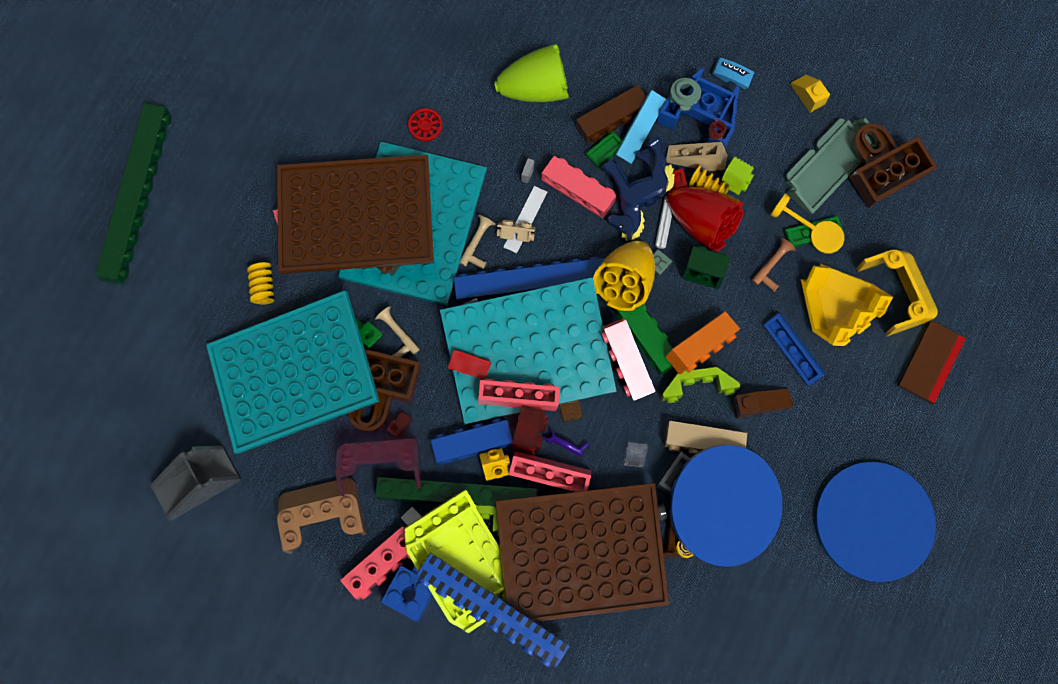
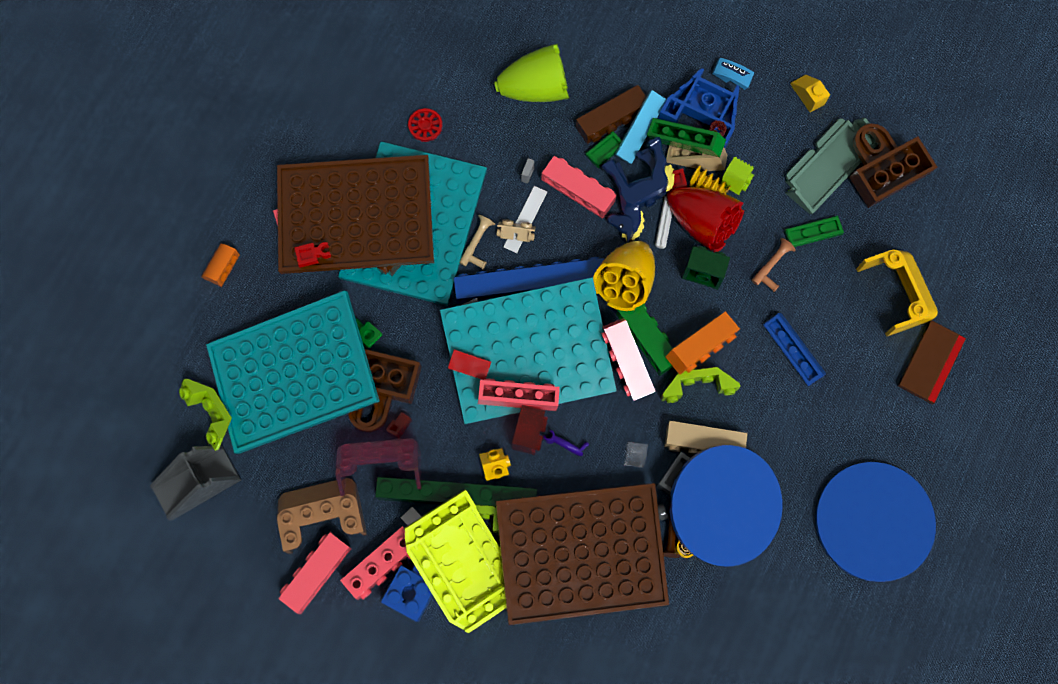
(133, 194): dark green brick -> none
(197, 393): none -> lime slope
(221, 264): none -> orange brick
(258, 283): yellow piece -> none
(309, 254): none -> red plate
(314, 573): none -> coral brick
(409, 344): tan piece -> none
(471, 442): blue brick -> none
(493, 610): blue brick -> none
(550, 472): coral brick -> none
(571, 410): clear orange tile -> none
(661, 262): sand green tile -> none
(685, 101): sand green piece -> none
(687, 137): none -> green brick
(761, 402): reddish brown slope -> none
(825, 236): yellow piece -> none
(841, 304): yellow panel -> none

